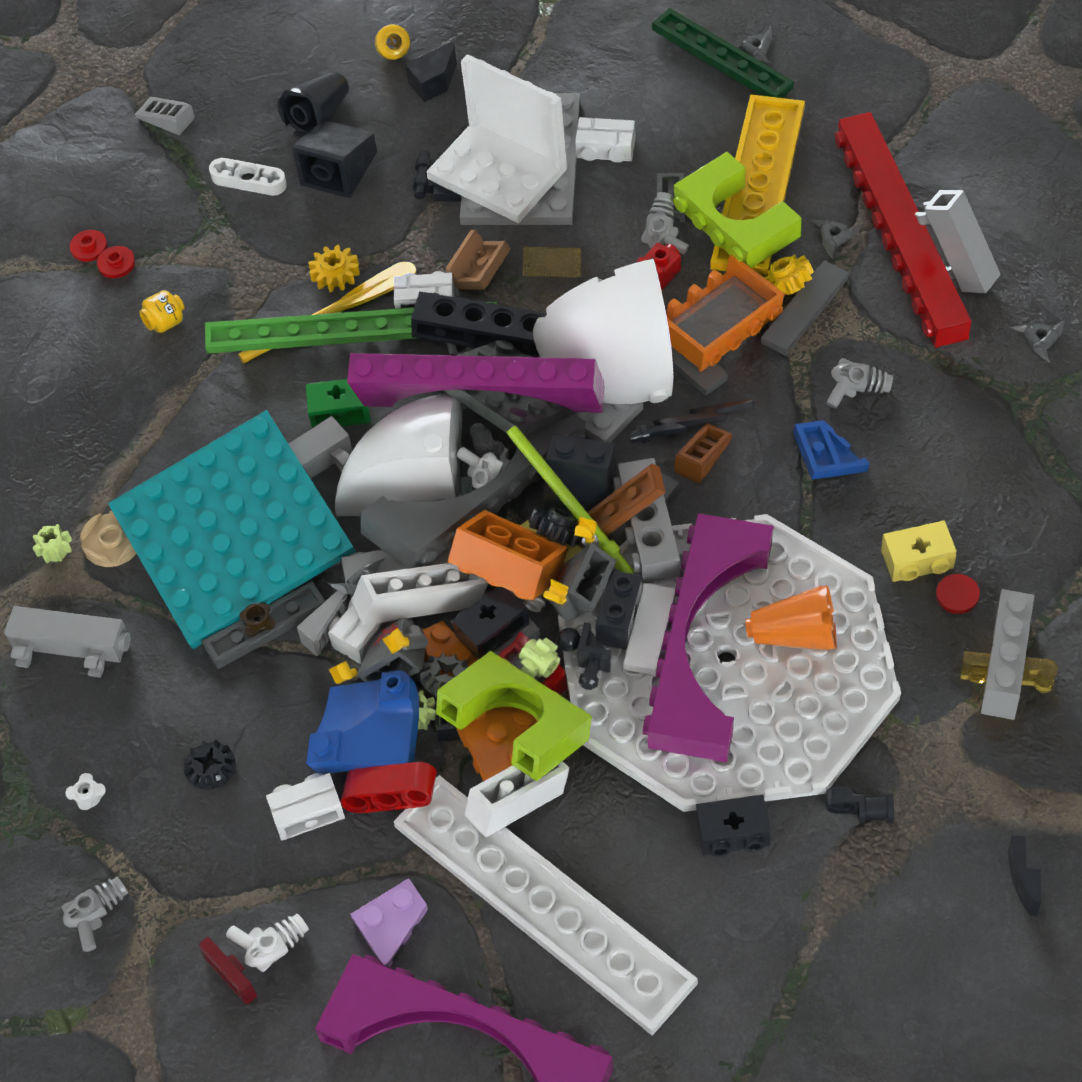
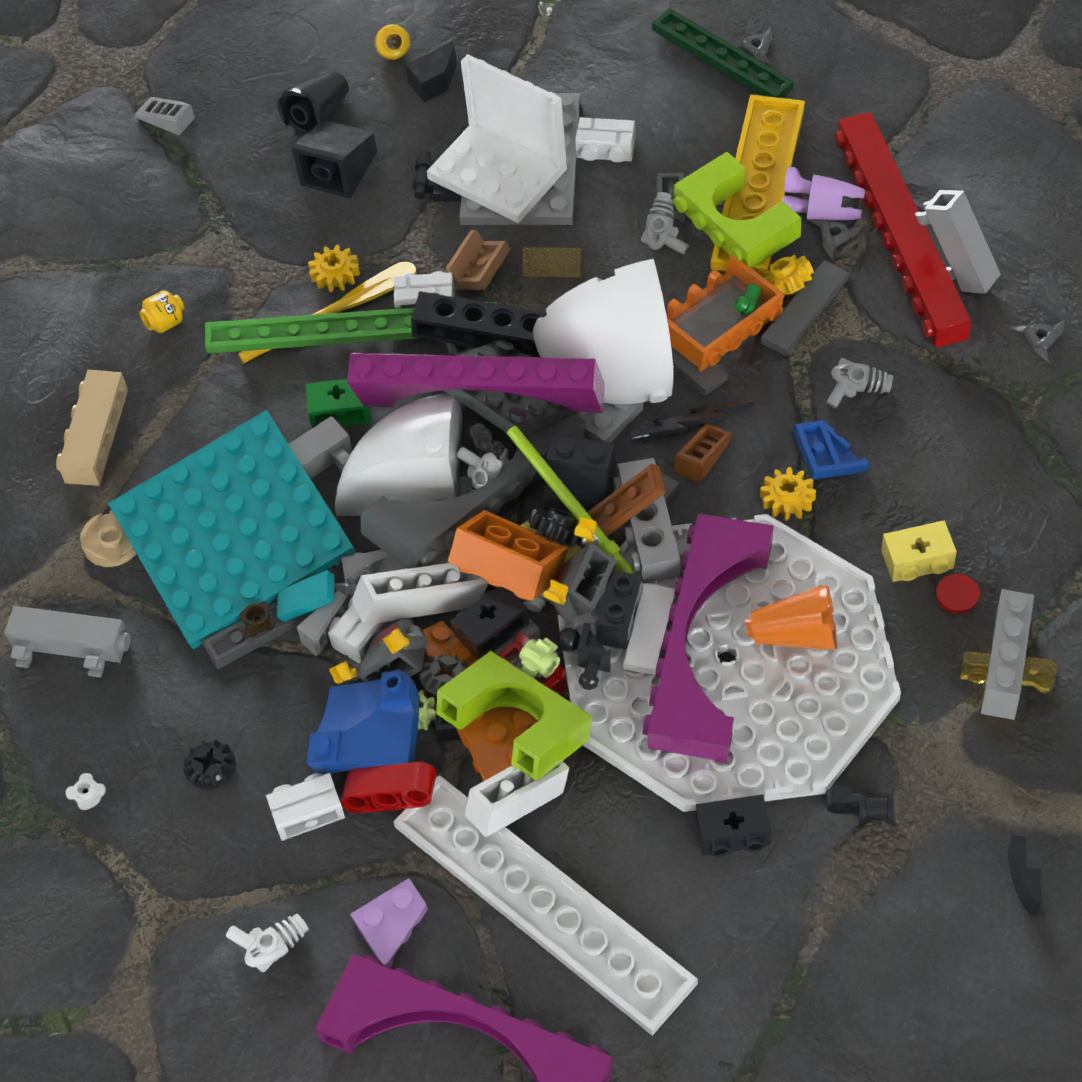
(52, 543): yellowish green gear -> none
(88, 245): red piece -> none
(89, 908): light grey piece -> none
(92, 428): none -> tan brick
(115, 262): red piece -> none
(228, 969): dark red plate -> none
(229, 172): white beam -> none
(305, 596): none -> teal tile
(666, 260): red brick -> none
(747, 303): none -> green arm
(788, 493): none -> yellow gear
(824, 197): none -> lavender piece

